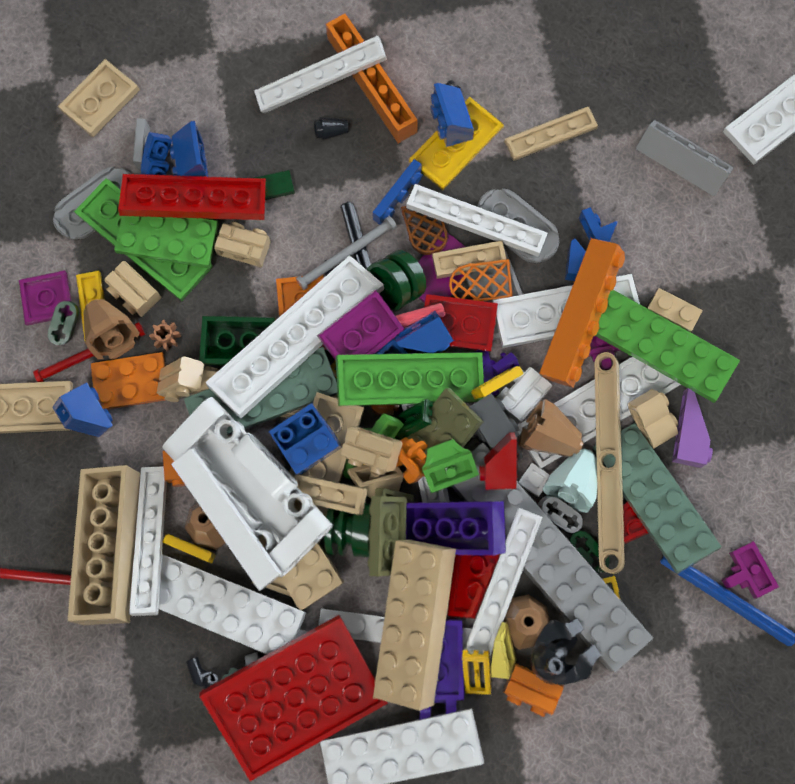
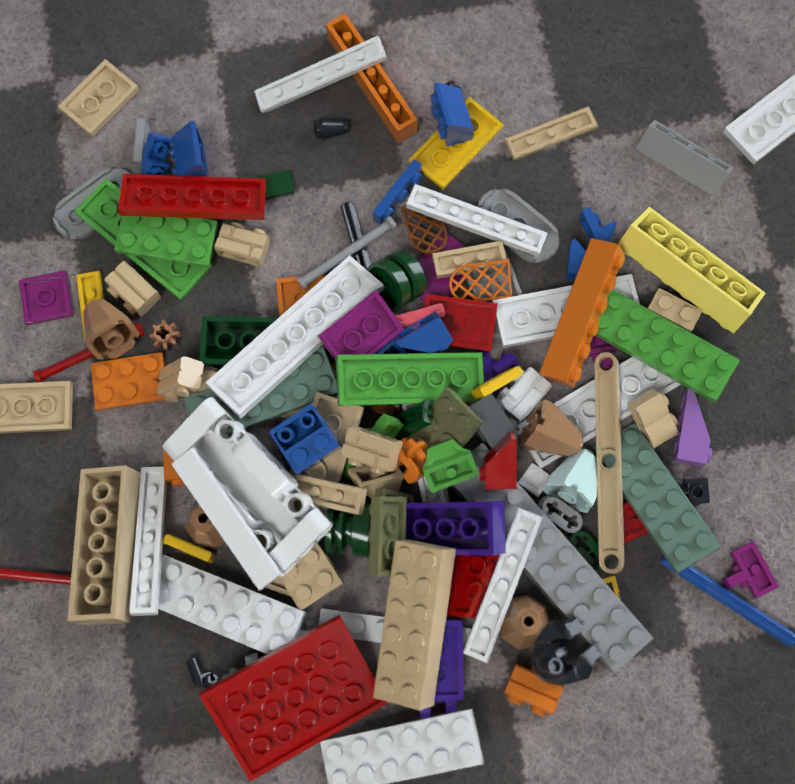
(57, 322): beam -> none
(82, 411): blue slope -> none
(476, 658): yellow tile -> none
(503, 654): light yellow slope -> none
(691, 270): none -> light yellow brick
(696, 490): none -> black plate

